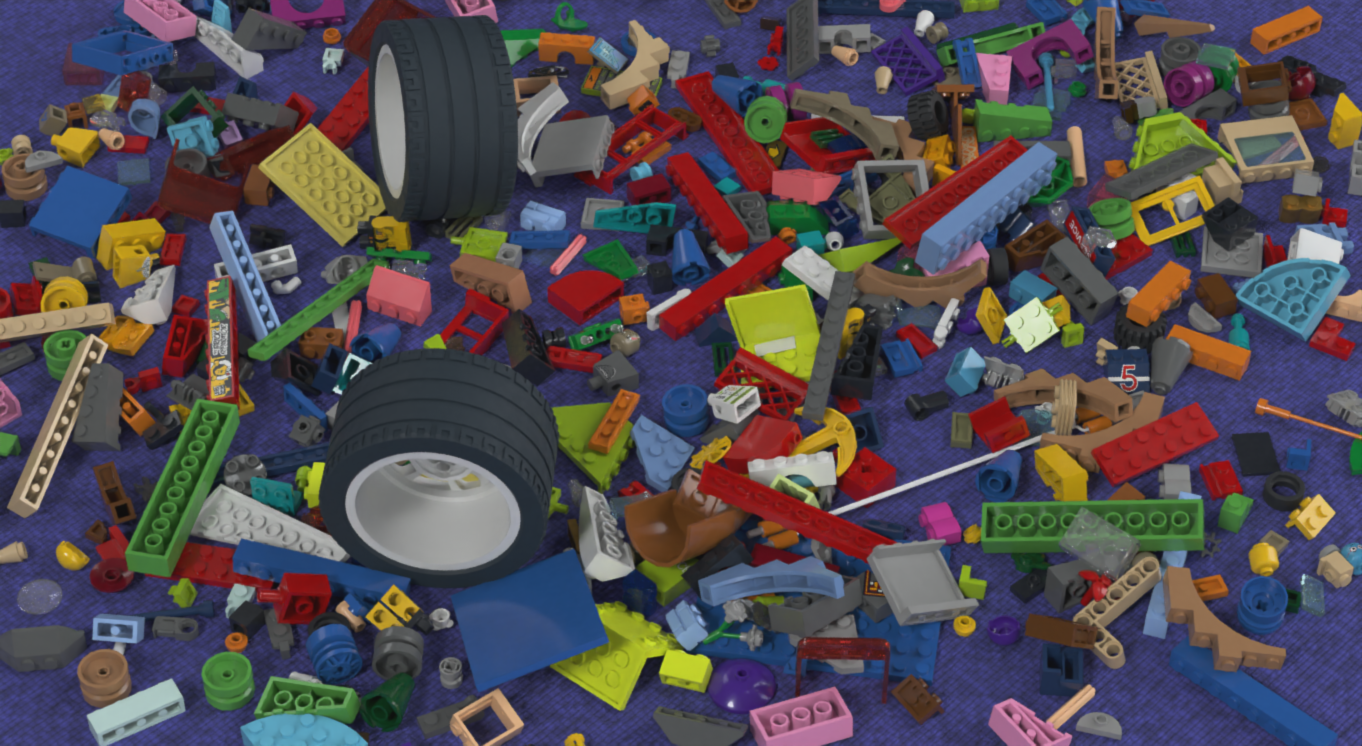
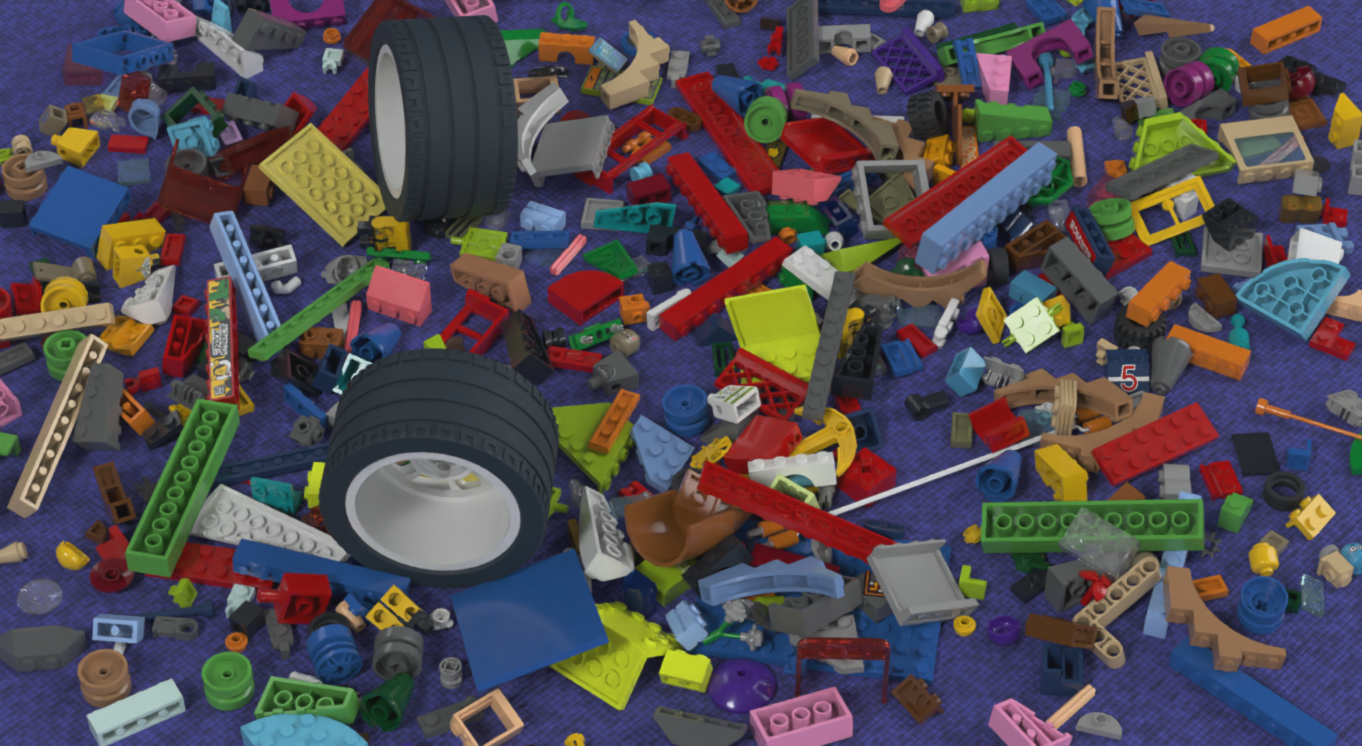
(112, 139): light nougat cone -> none
(240, 470): dark grey dish -> none
(301, 478): lime cylinder -> none
(641, 100): orange brick -> none
(775, 346): white sticker -> none
(825, 137): dark green tile -> none
(846, 143): clear blue slope -> none
(940, 523): dark pink brick -> none
(1098, 237): clear bracket -> none
(1215, 56): clear light blue piece -> none
(1222, 182): tan plate -> none

